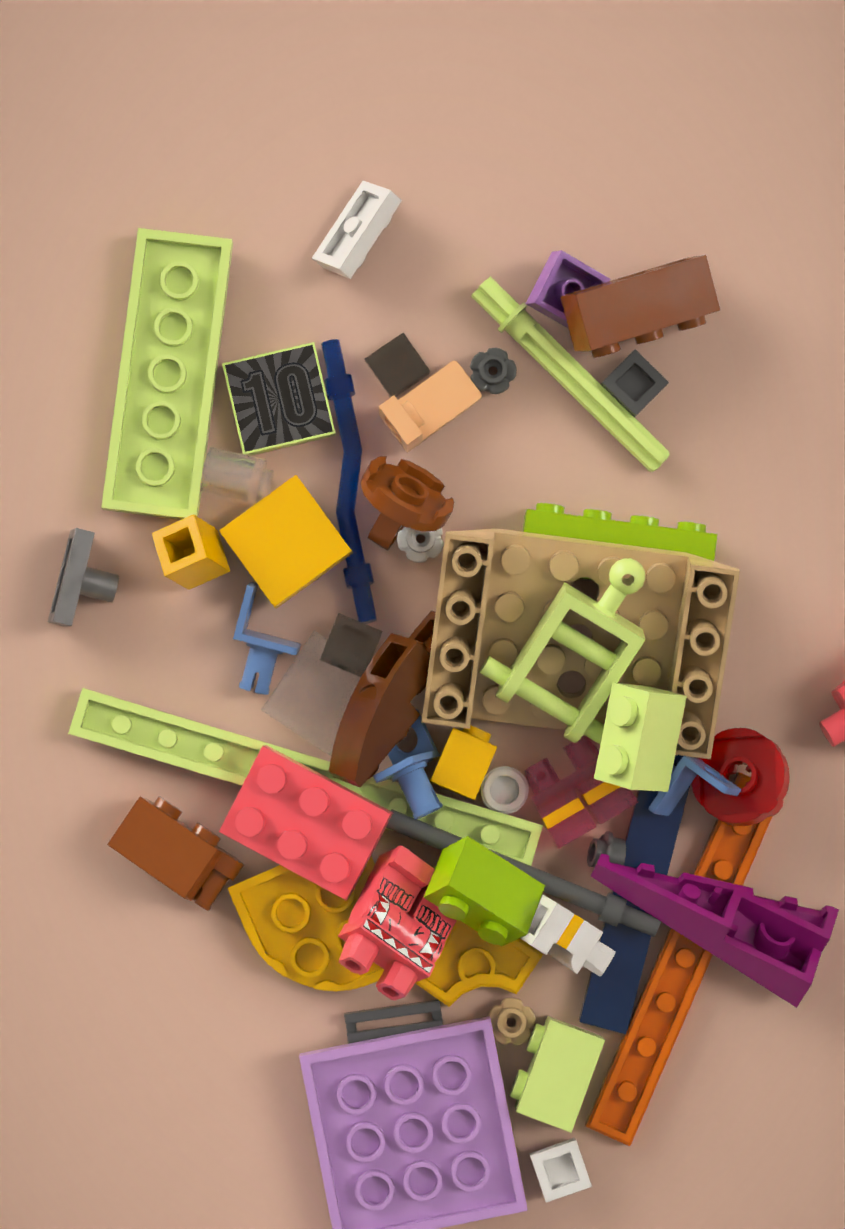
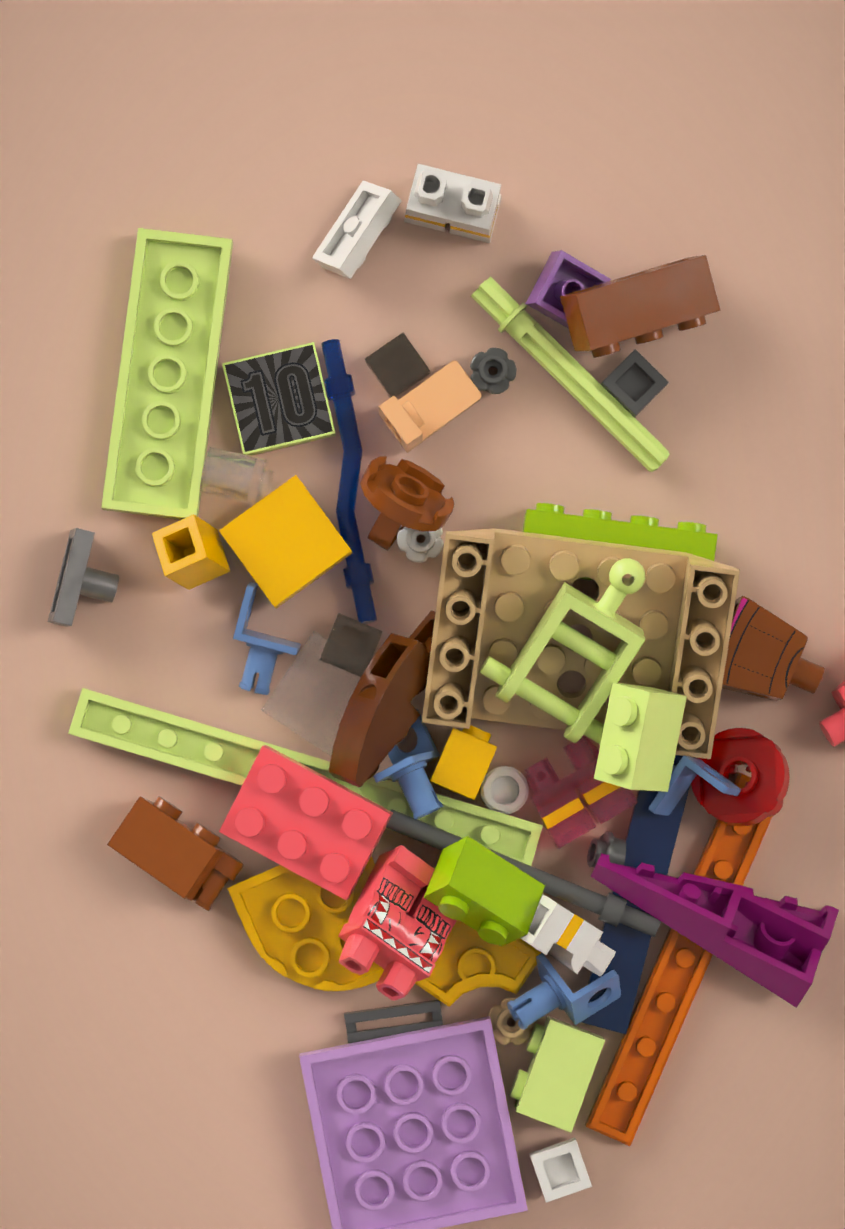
(455, 199): none -> white hips
(555, 994): none -> medium blue bracket
(766, 655): none -> dark orange torso

